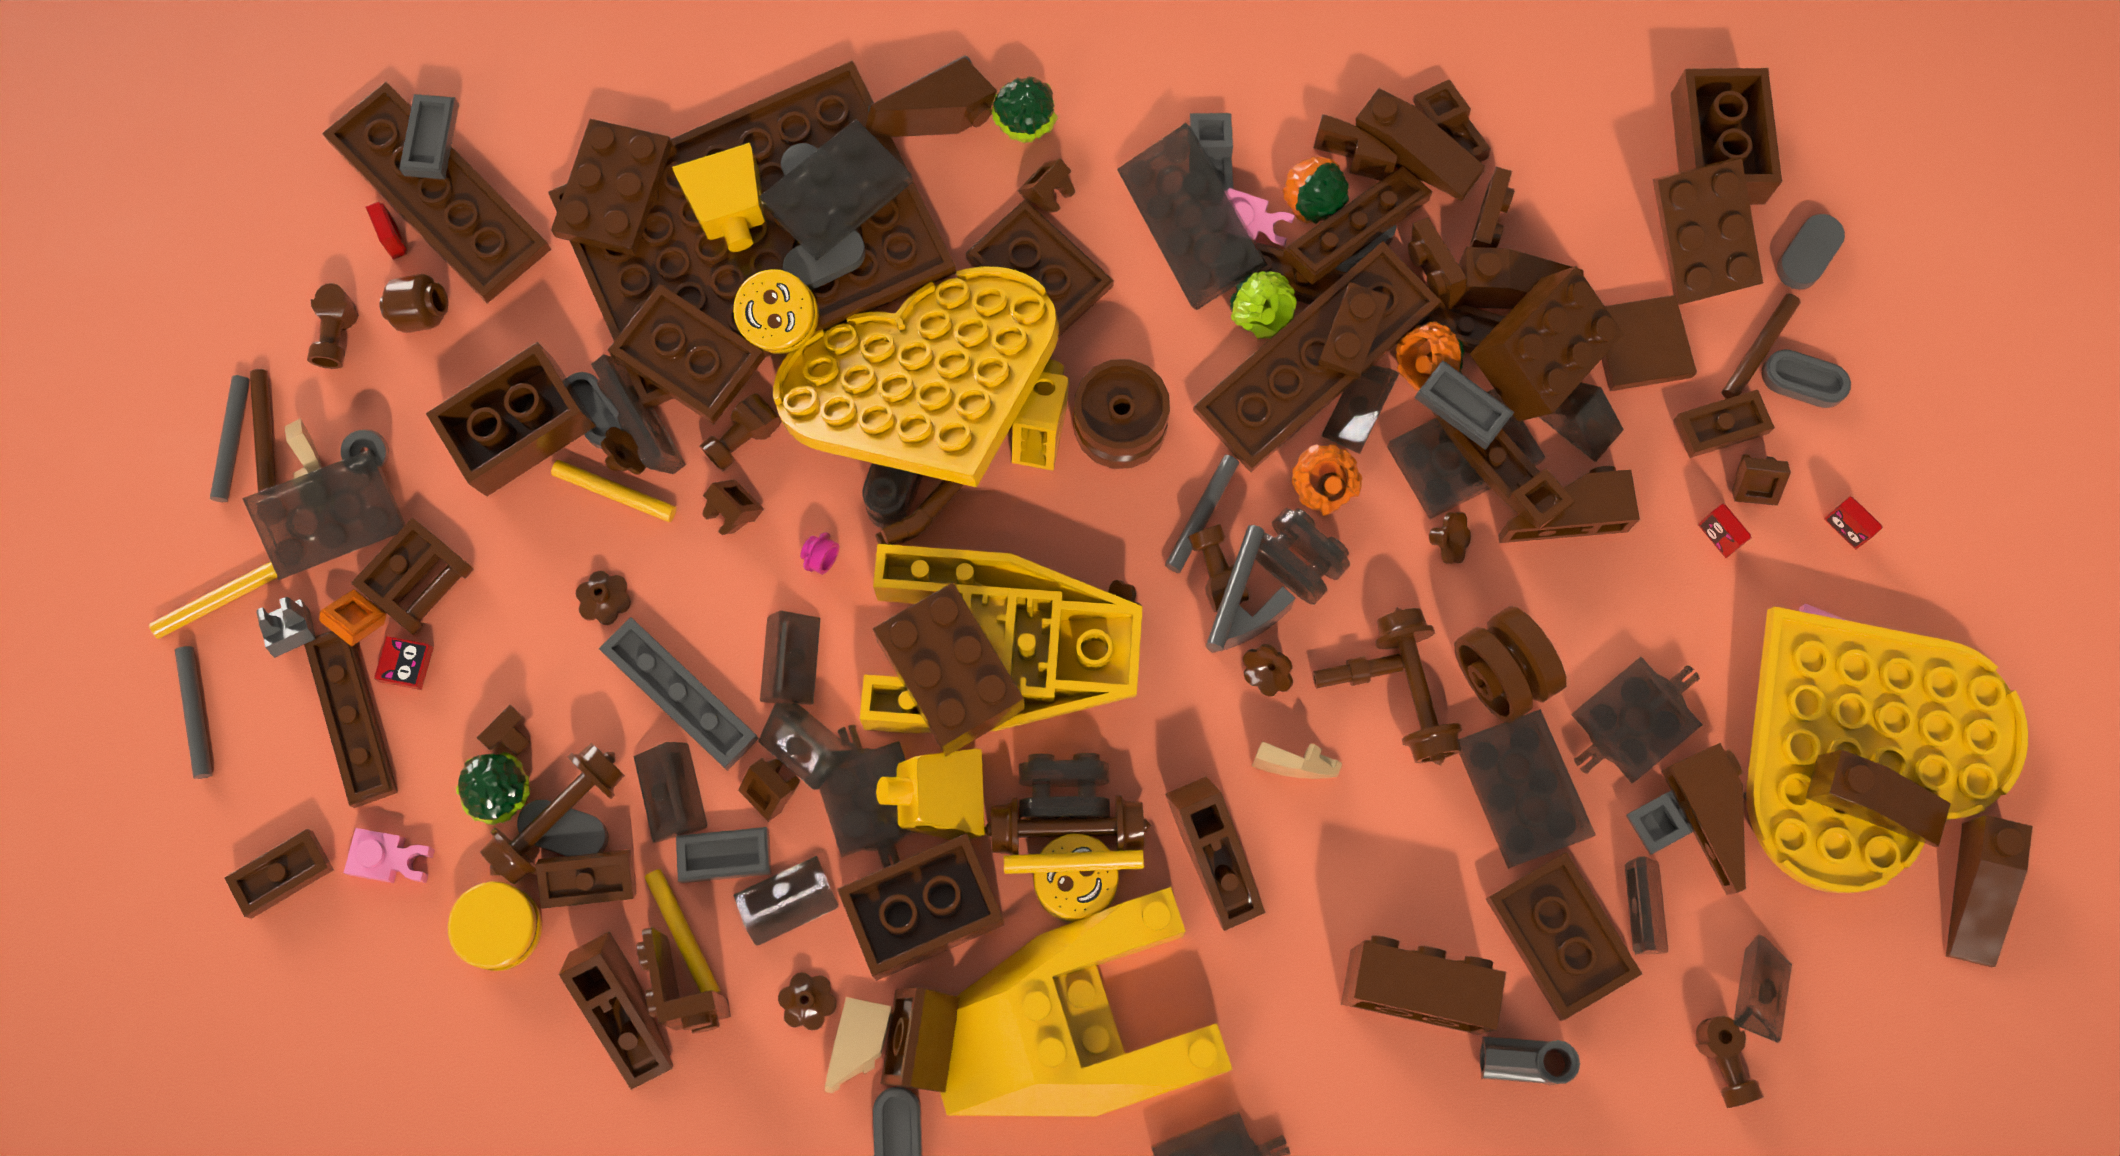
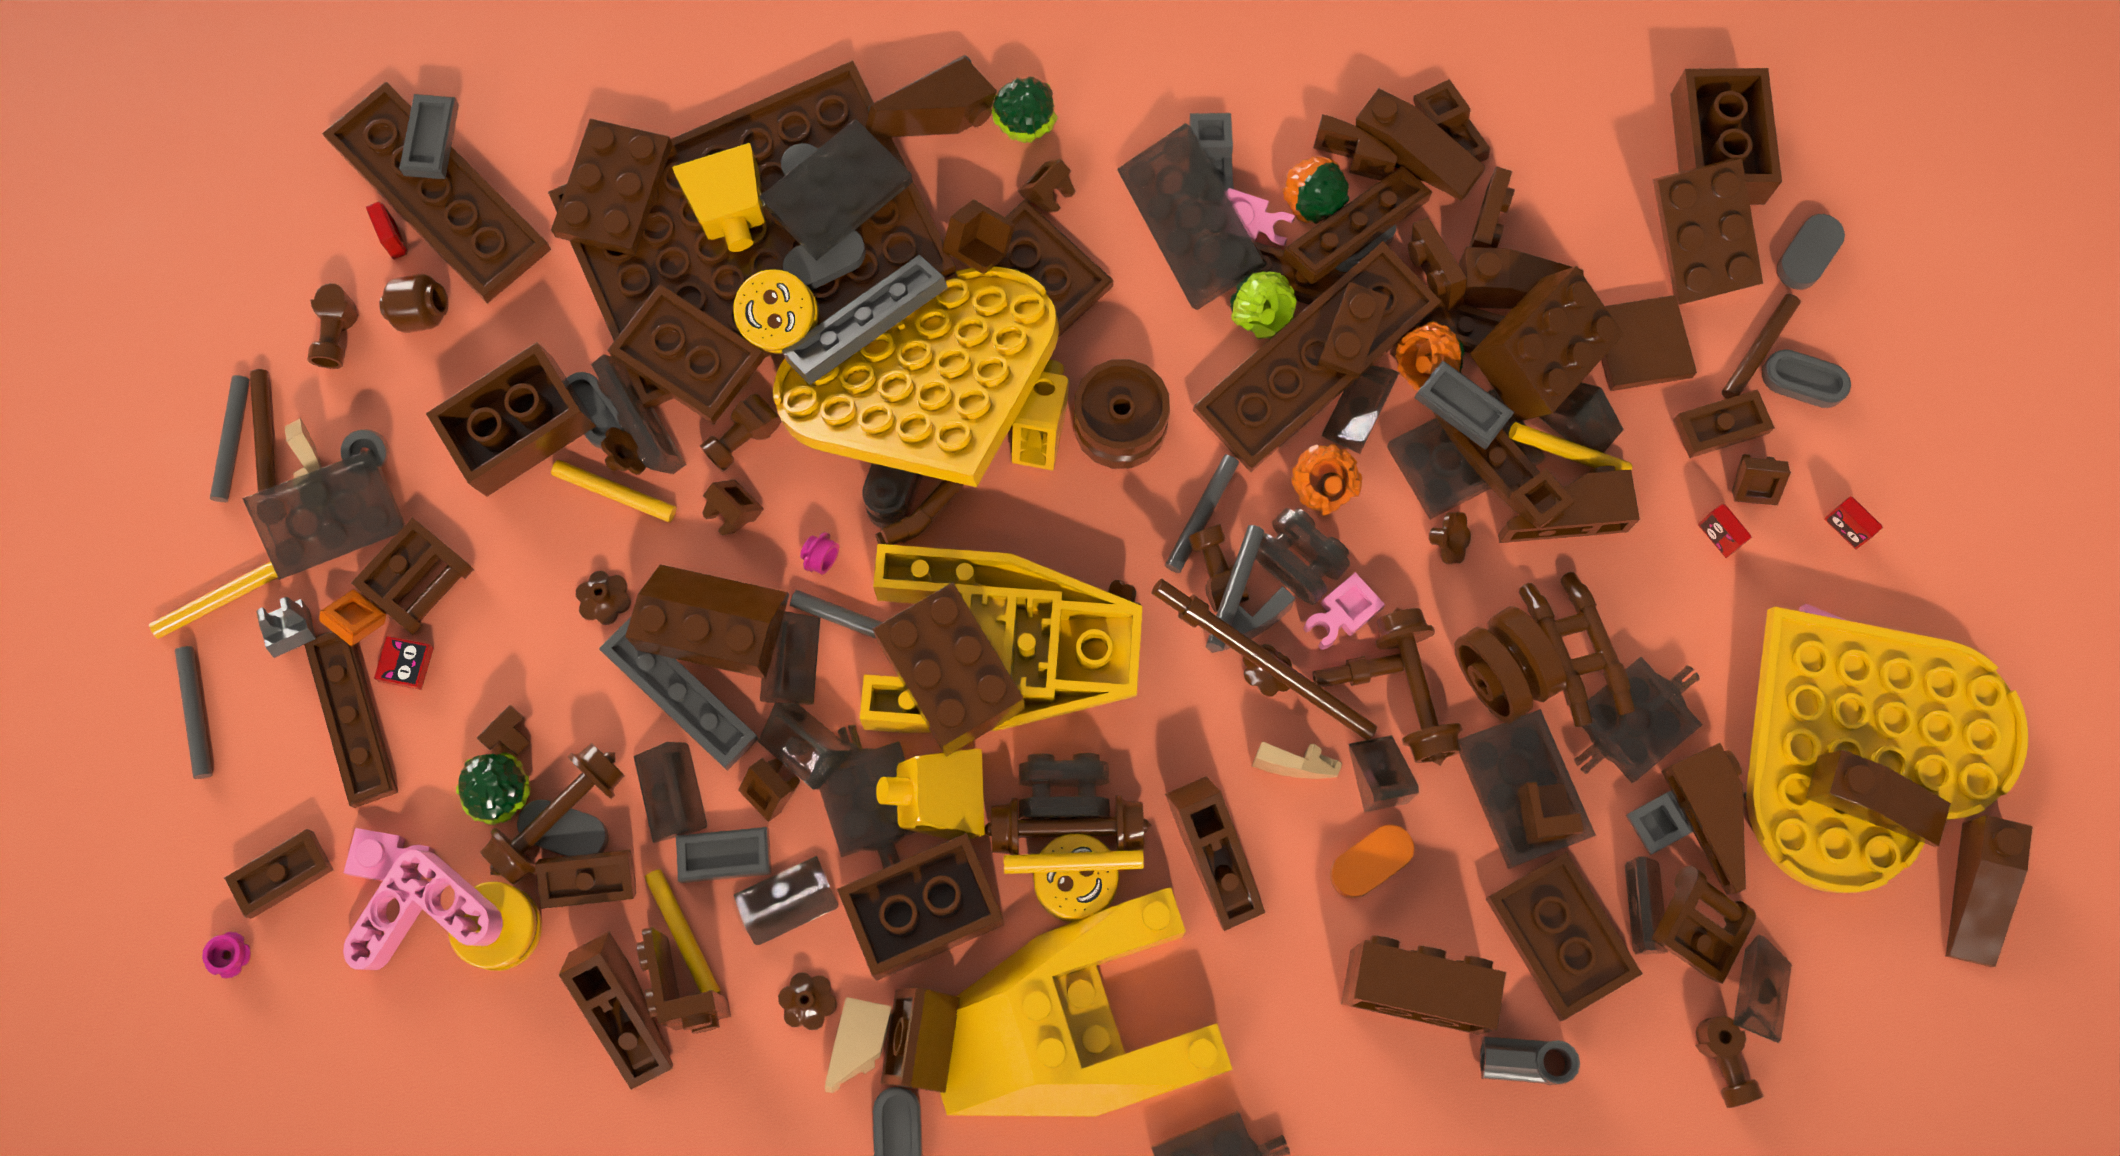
(214, 954): none -> dark pink plate
(413, 897): none -> bright pink beam
(707, 620): none -> reddish brown slope
(834, 613): none -> dark grey bar
(865, 319): none -> dark grey plate
(978, 236): none -> reddish brown panel
(1197, 613): none -> reddish brown bar
(1347, 607): none -> bright pink plate
(1371, 861): none -> orange tile
(1382, 774): none -> clear smoke slope
(1547, 813): none -> reddish brown panel
(1565, 448): none -> yellow bar
(1604, 658): none -> reddish brown piece
(1695, 936): none -> reddish brown plate

